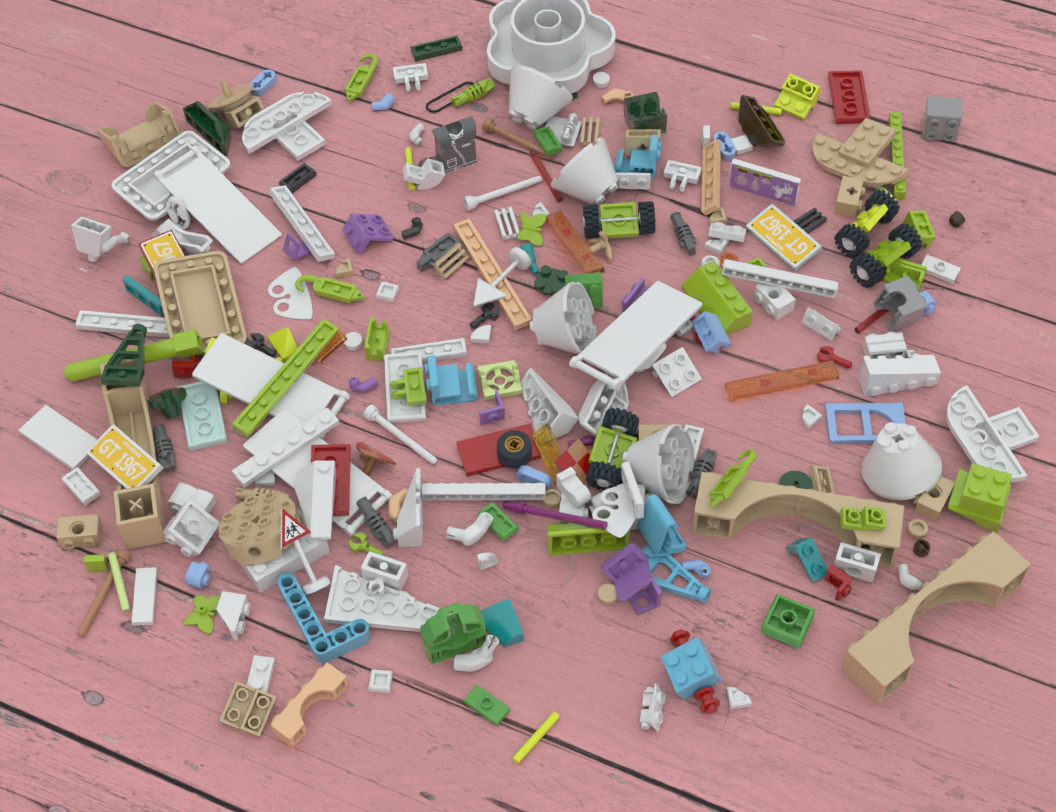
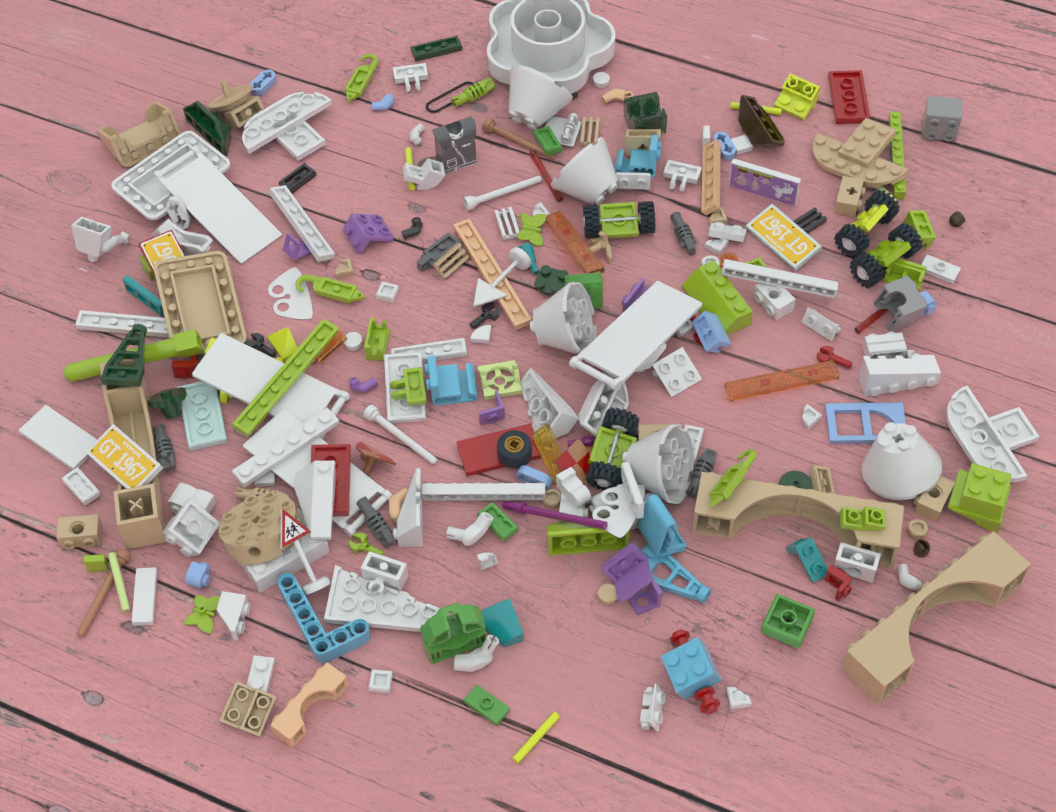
(697, 566): light blue arm -> none

